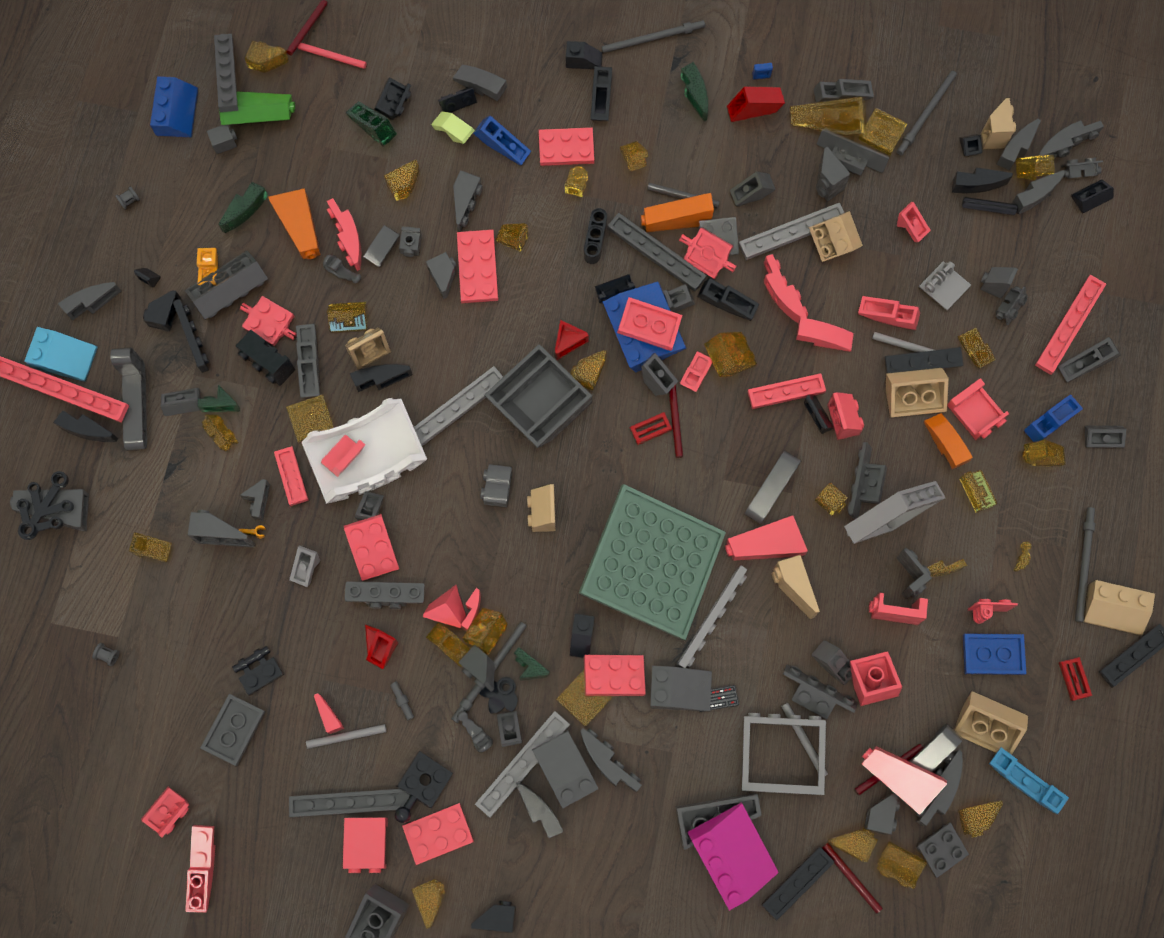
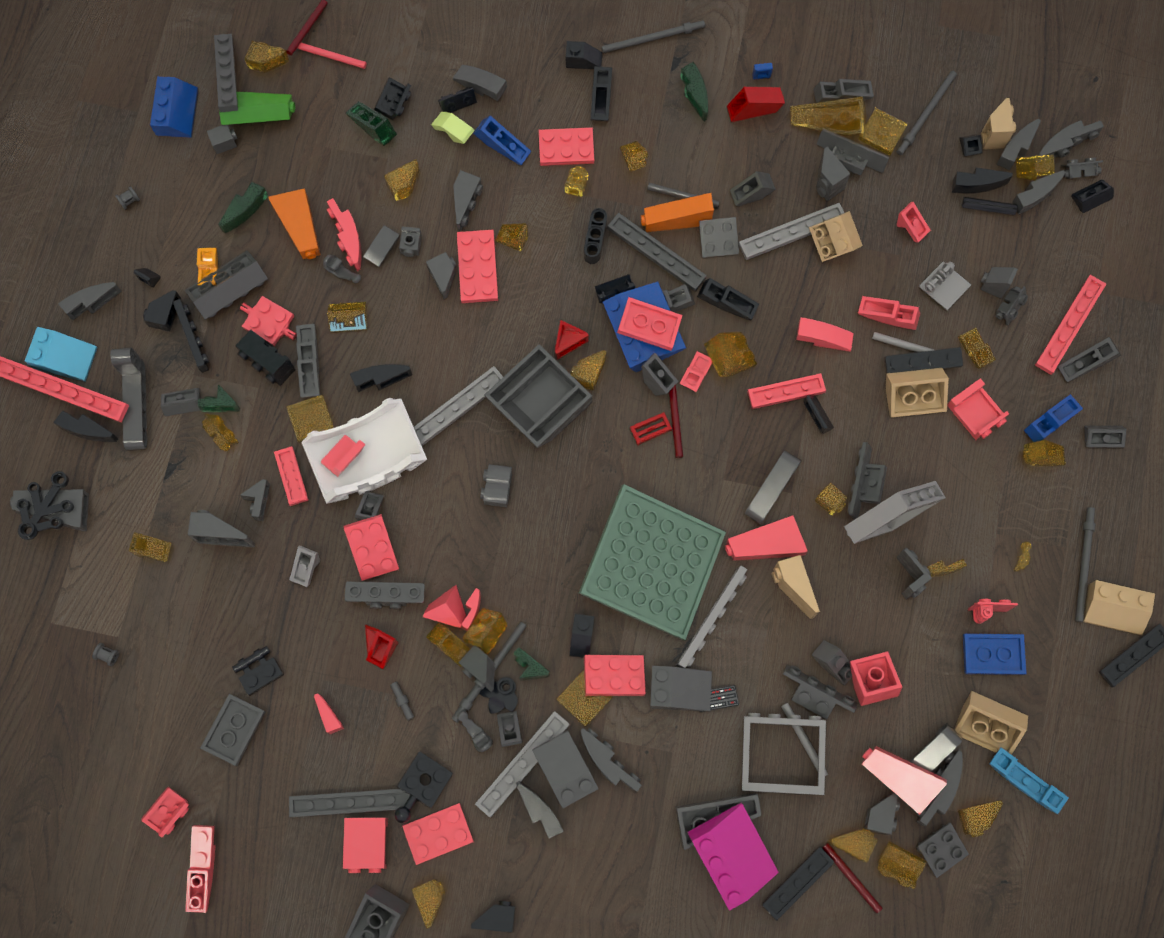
(254, 531): light orange hand -> none
(346, 736): light grey bar -> none
(368, 347): tan slope -> none
(542, 509): tan slope -> none
(708, 253): coral plate -> none
(785, 297): coral slope -> none
(844, 415): coral slope -> none
(873, 780): dark red bar -> none
(898, 614): coral panel -> none
(948, 441): orange slope -> none
(978, 490): clear yellow panel -> none
(1080, 695): red tile -> none

